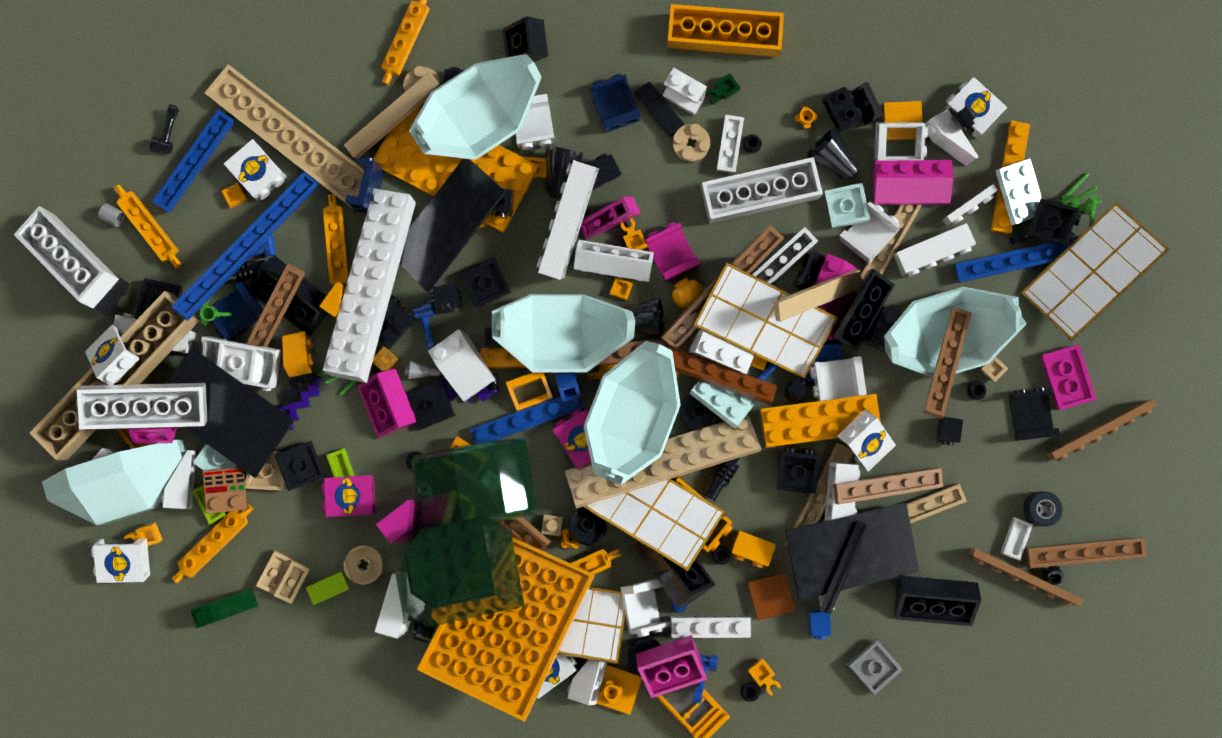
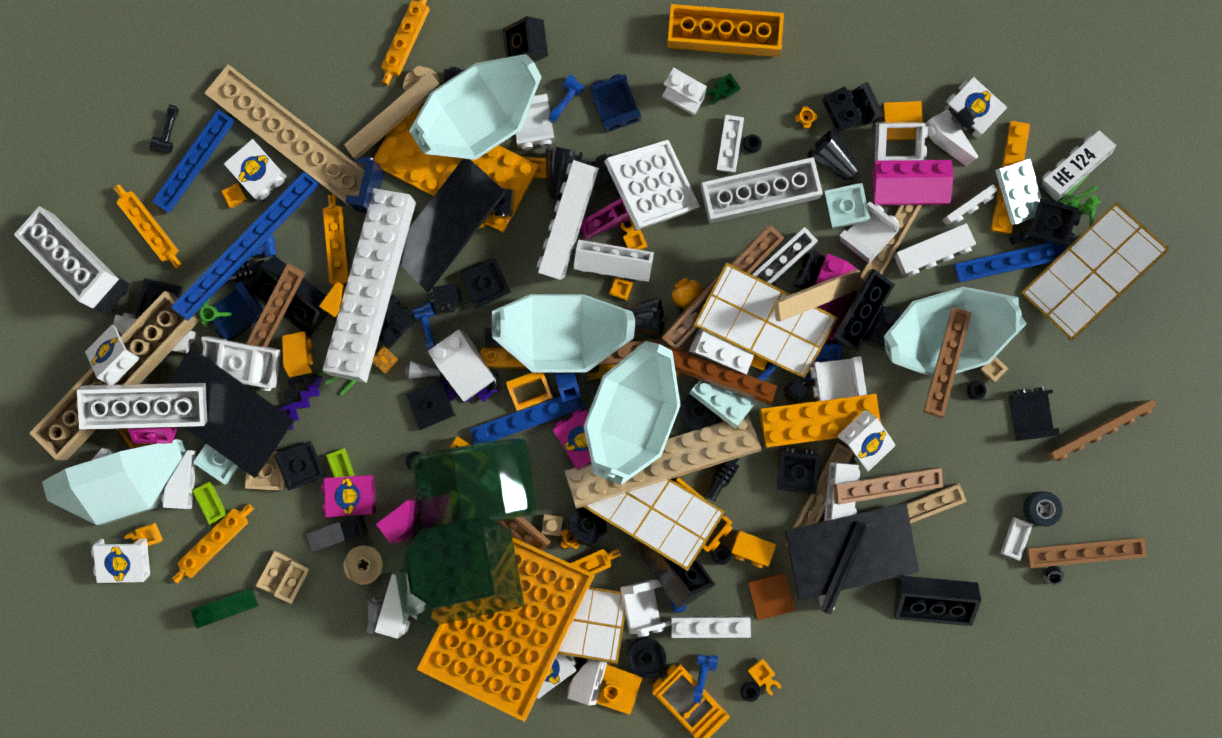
(111, 215): light grey beam -> none
(224, 490): medium nougat slope -> none
(328, 588): lime tile -> none
(337, 533): none -> black slope
(374, 609): none -> light grey cone
(386, 403): dark pink slope -> none
(421, 632): black plate -> none
(573, 87): none -> blue brick
(652, 184): none -> white plate
(659, 109): black tile -> none
(671, 252): dark pink panel -> none
(671, 666): dark pink slope -> none
(692, 132): tan plate -> none
(819, 624): blue brick -> none
(875, 667): light grey plate -> none
(949, 430): black brick -> none
(1031, 581): medium nougat plate -> none
(1068, 377): dark pink plate -> none
(1078, 165): none -> white brick

